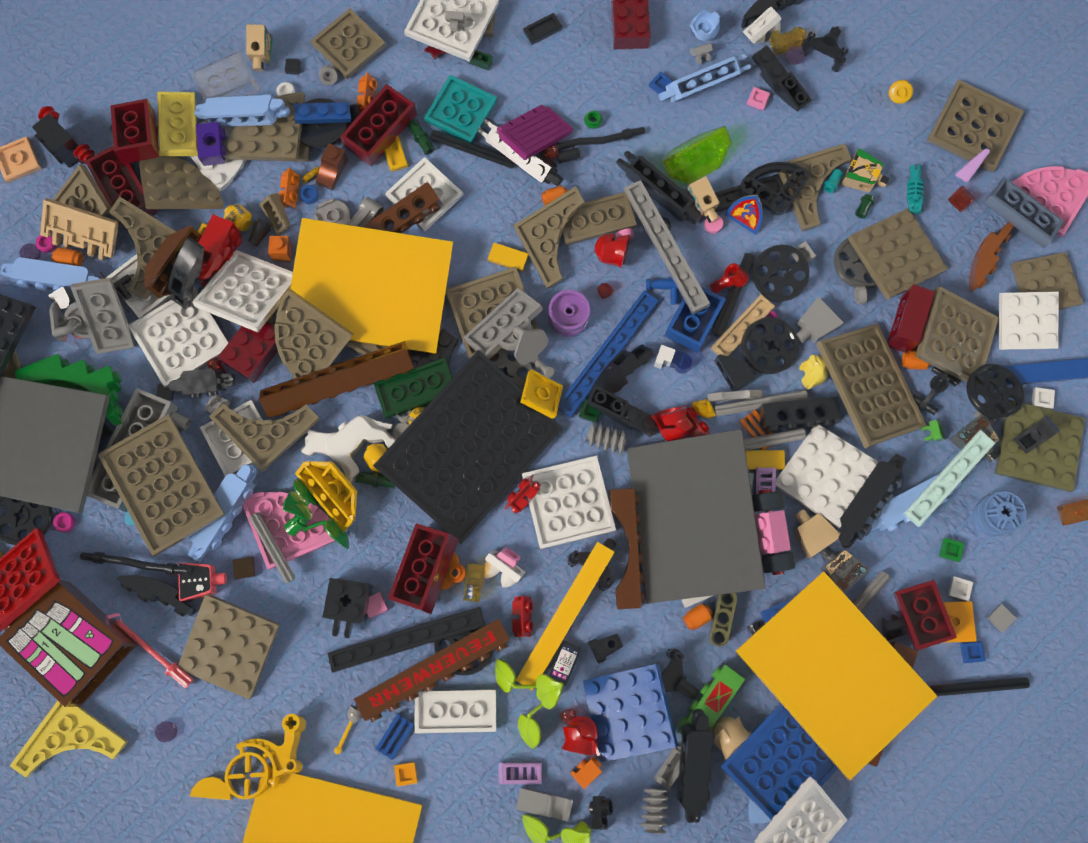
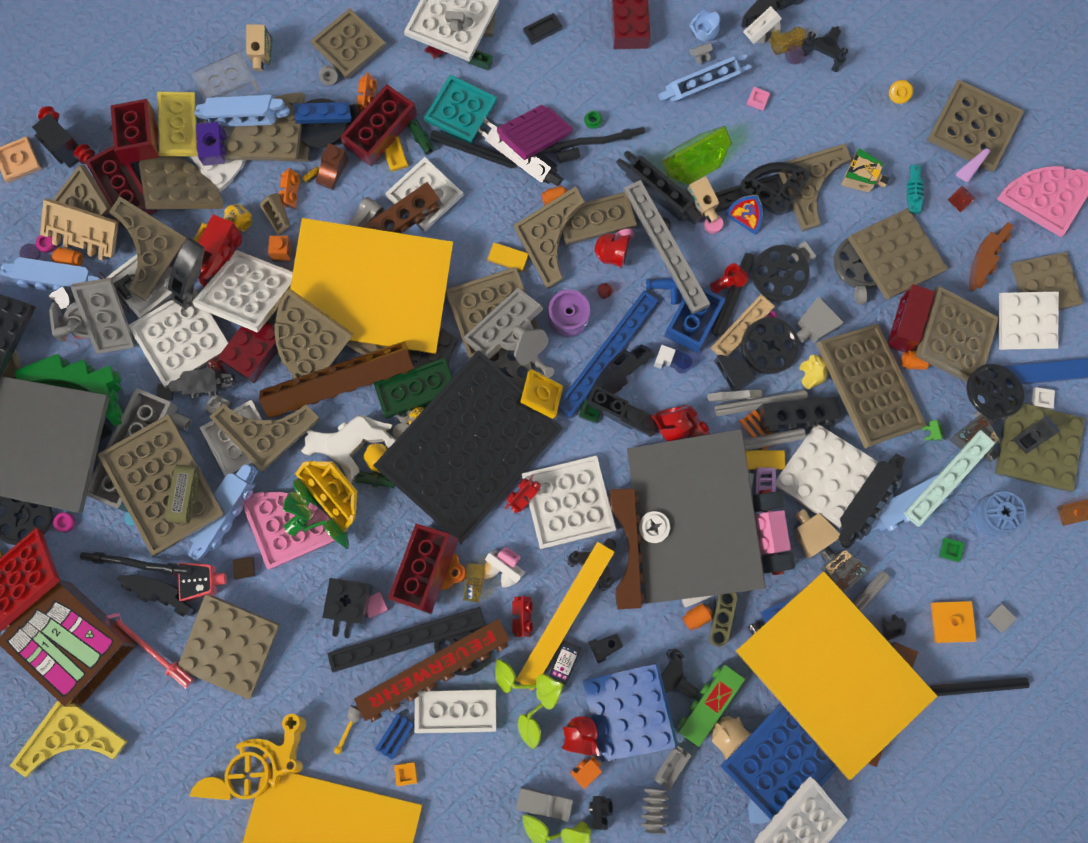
(161, 264): reddish brown wedge -> none
(166, 731): clear purple tile -> none
(182, 494): none -> olive beam
(259, 231): black cone -> none
(272, 547): light grey axle -> none
(285, 88): white tile -> none
(292, 66): black piece -> none
(309, 194): blue tile -> none
(333, 211): light grey tile -> none
(537, 773): lavender slope -> none
(551, 152): clear red hinge -> none
(567, 715): clear red hinge -> none
(606, 438): light grey piece -> none
(646, 524): none -> white gear
(659, 82): blue tile -> none
(695, 766): black hinge -> none
(704, 408): yellow tile -> none
(779, 80): black slope -> none
(831, 185): teal pin -> none
(866, 202): dark green pin -> none
(924, 615): dark red brick -> none
(938, 385): black axle -> none
(960, 589): white tile -> none
(972, 652): blue tile -> none
(1023, 212): sand blue brick -> none

